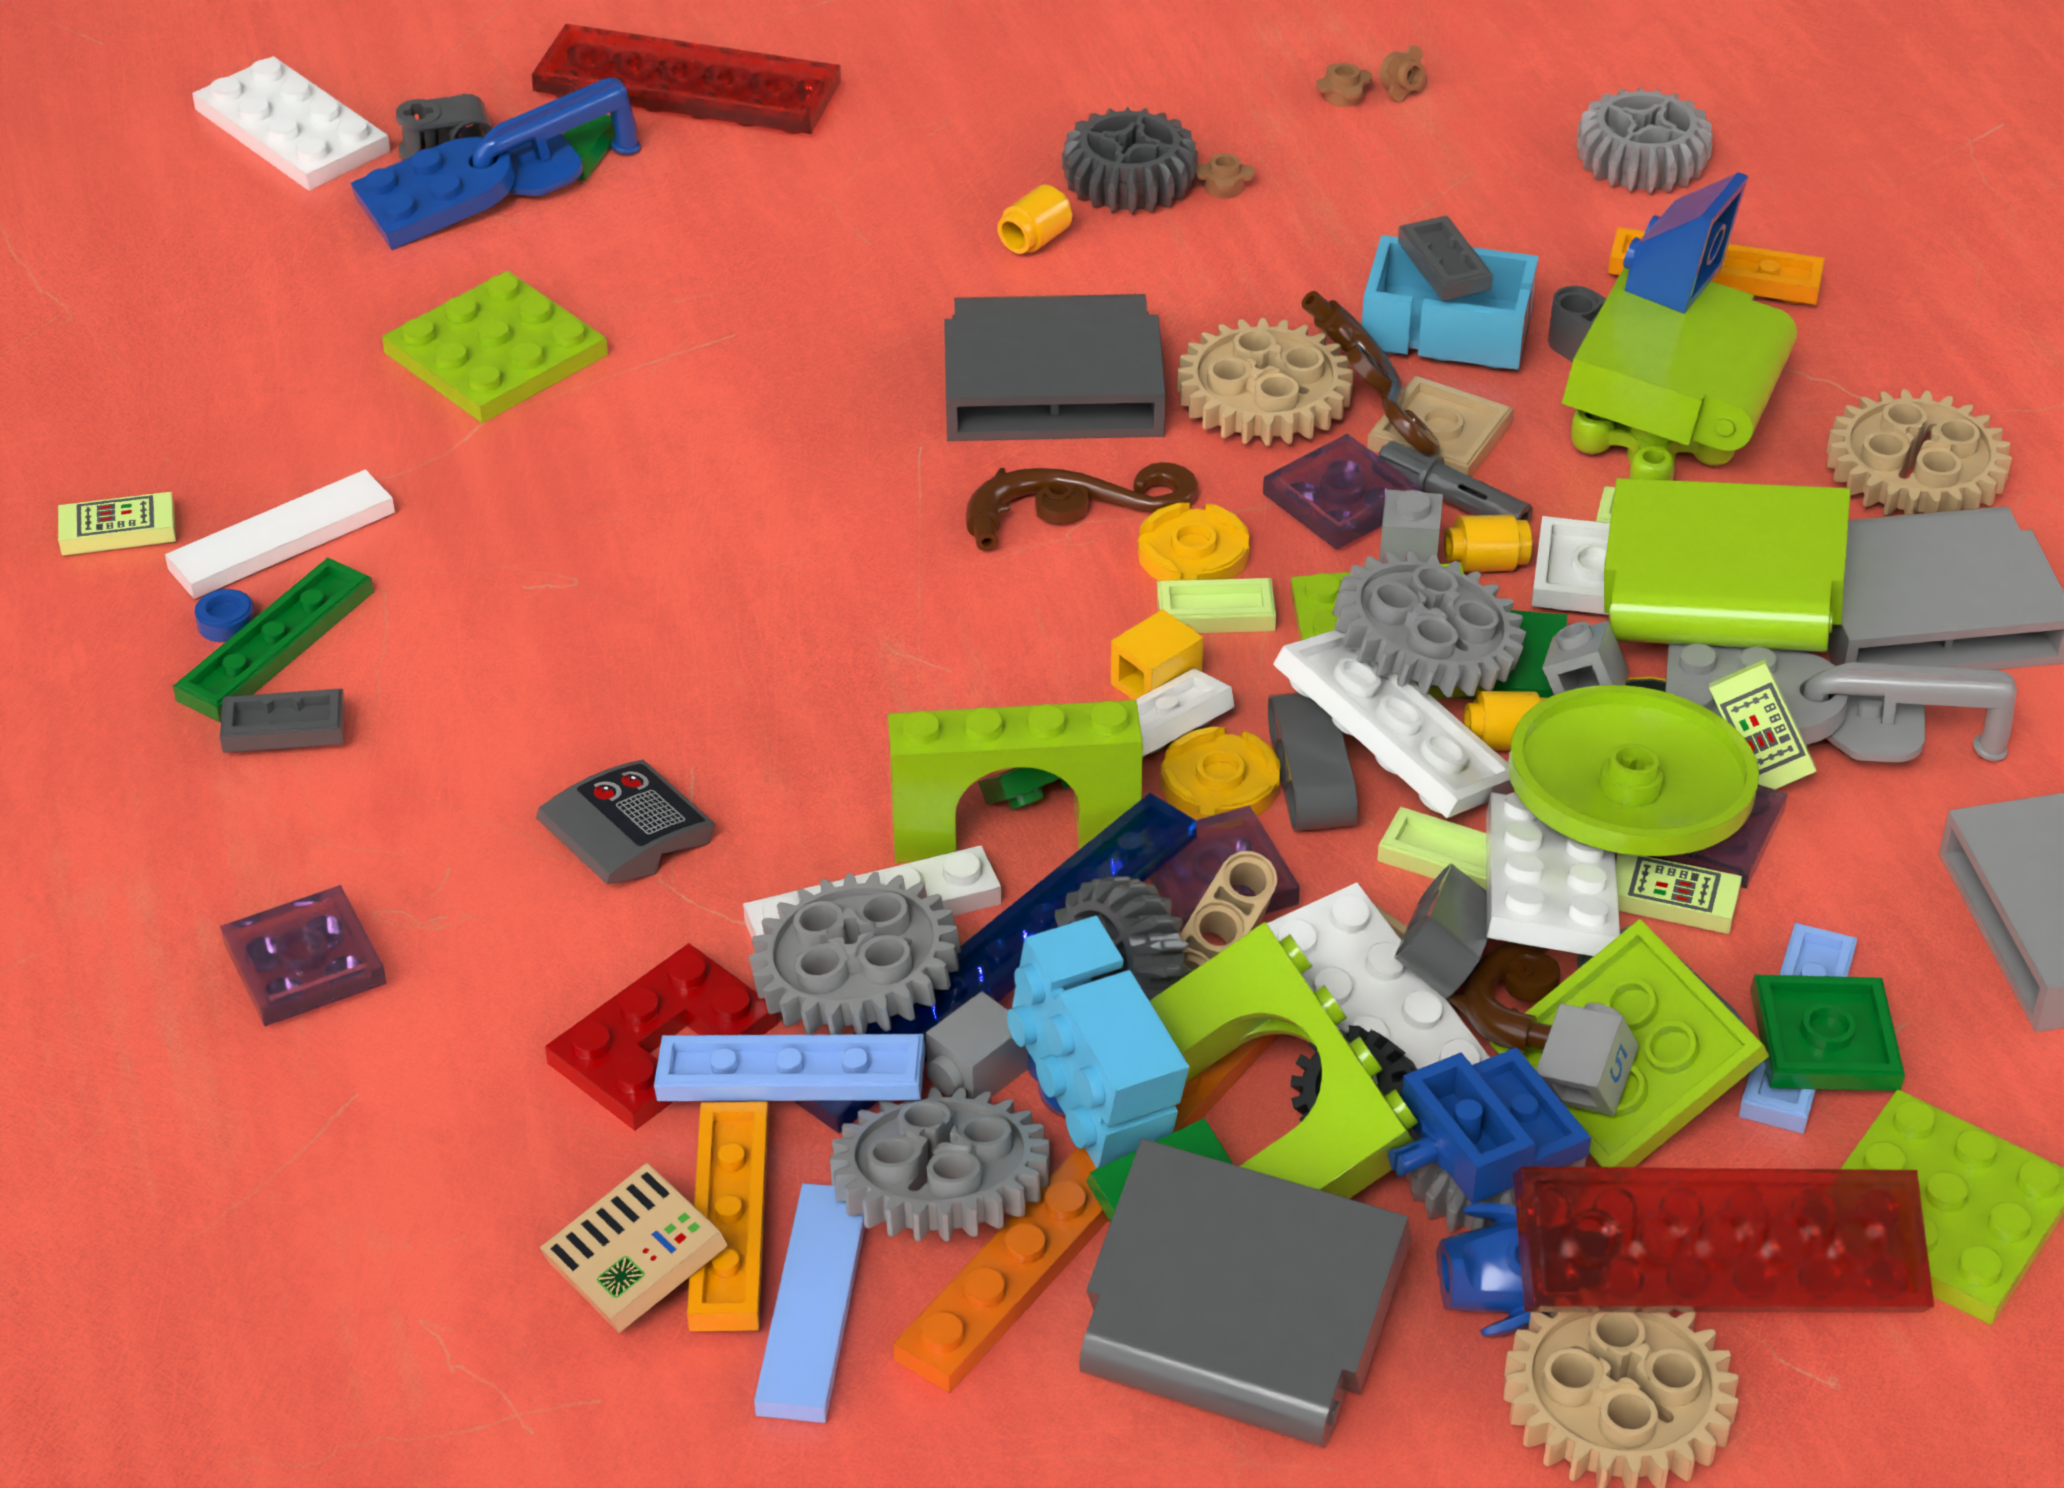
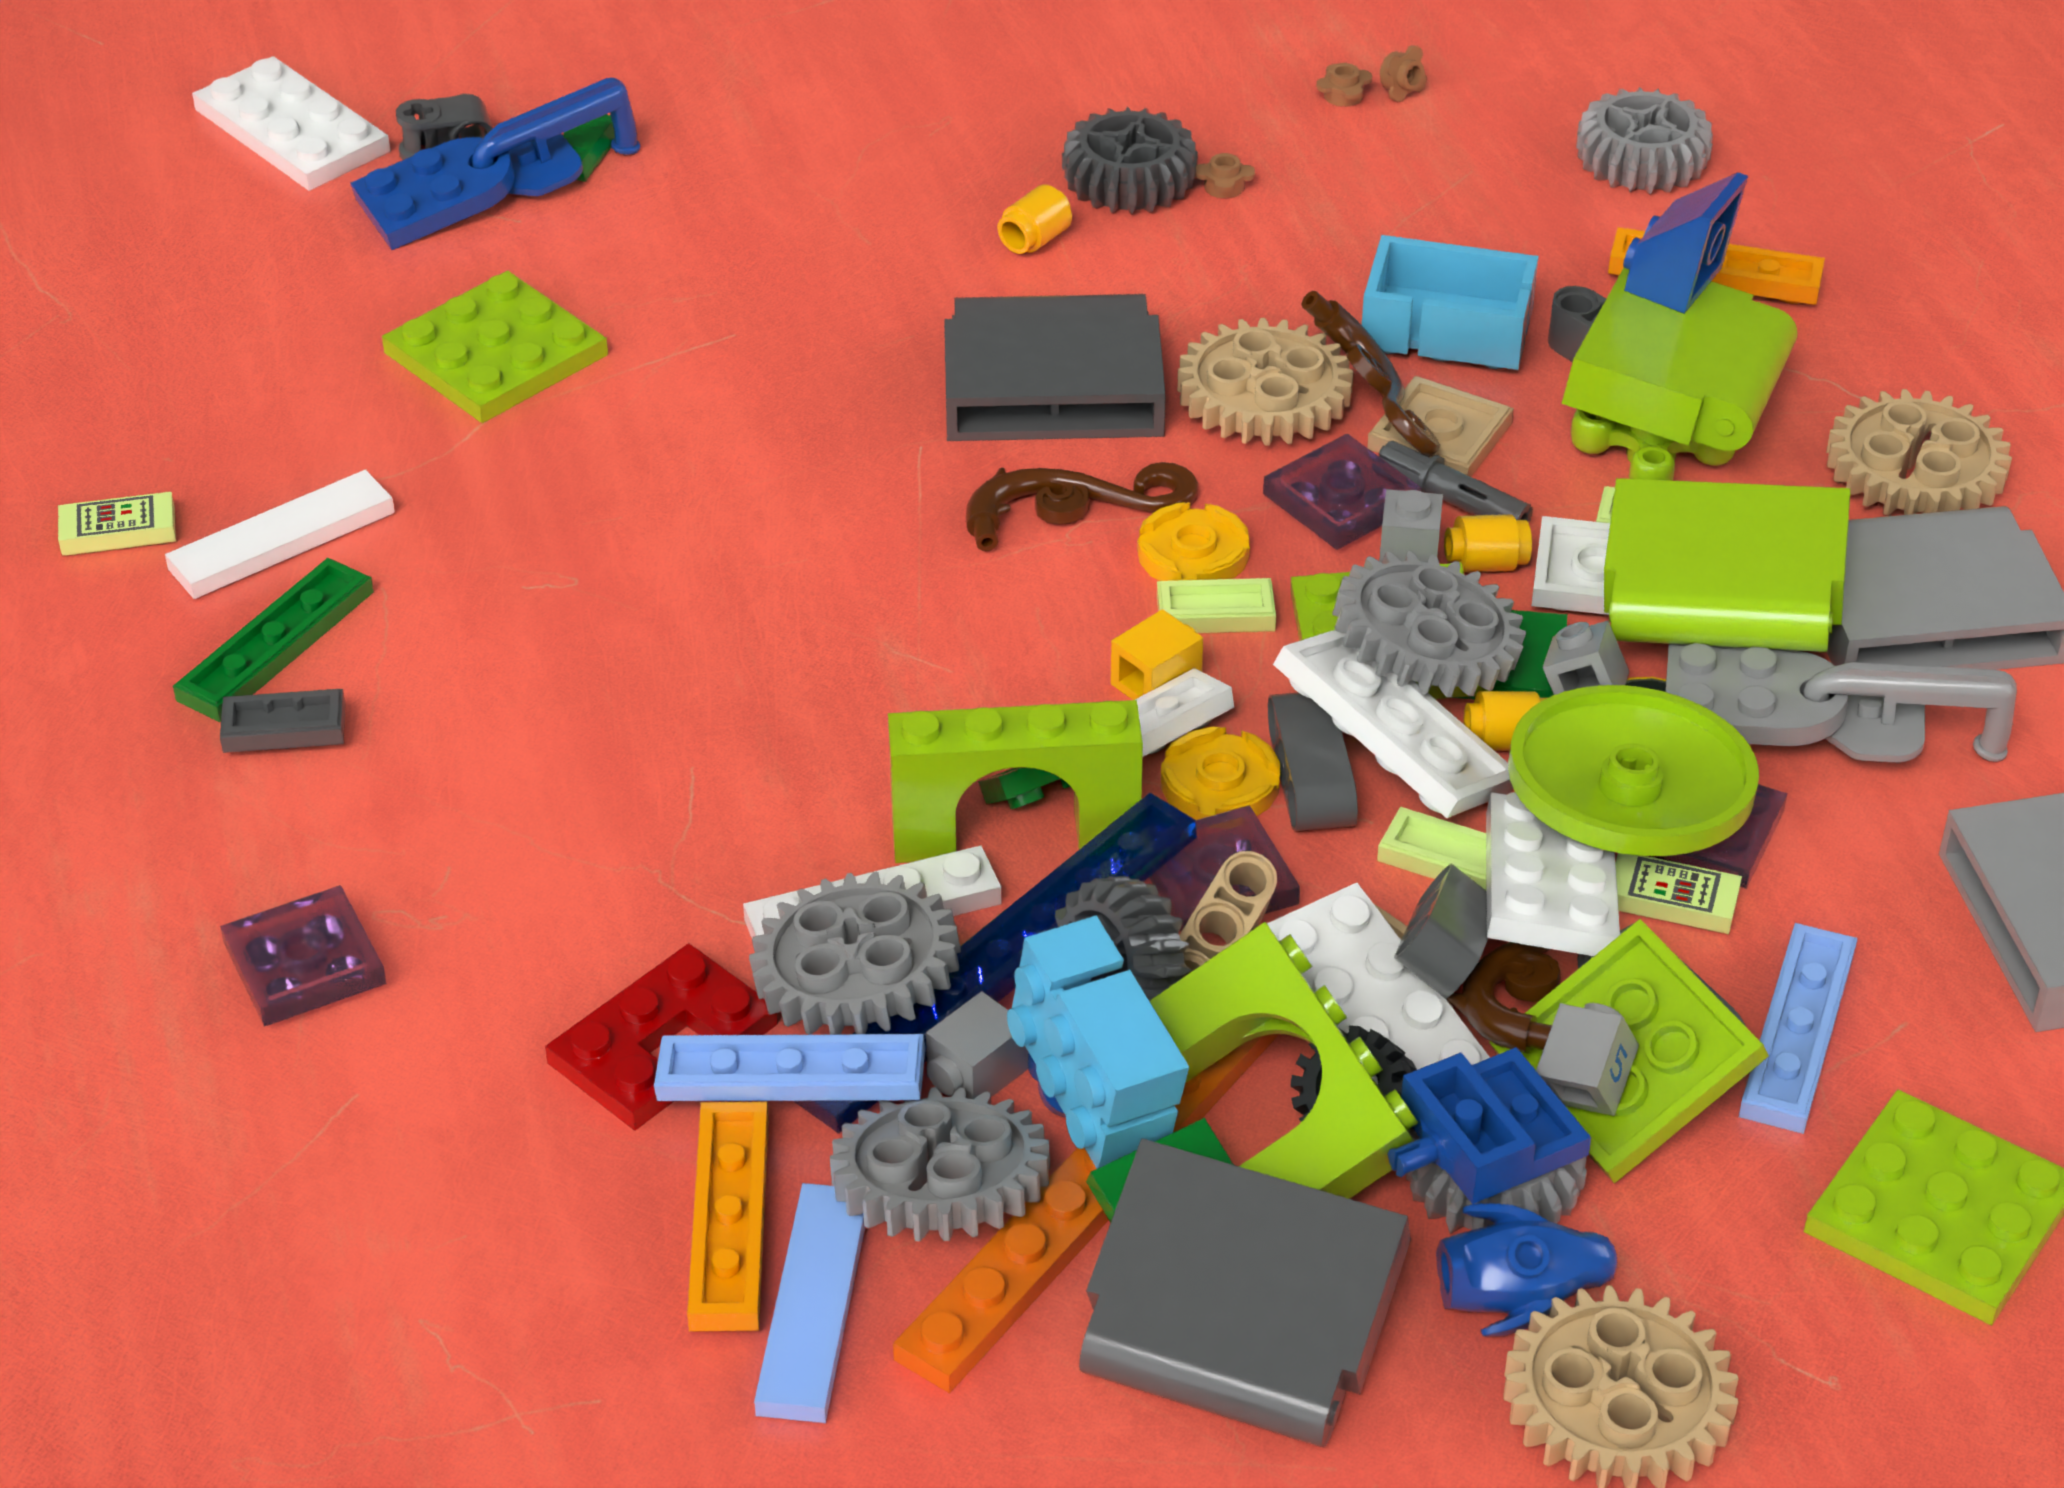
(223, 614): blue tile -> none
(625, 821): slope -> none
(633, 1247): tan tile -> none
(691, 78): clear red plate -> none
(1445, 258): dark grey plate -> none
(1721, 1240): clear red plate -> none
(1760, 714): yellowish green tile -> none
(1827, 1033): green tile -> none

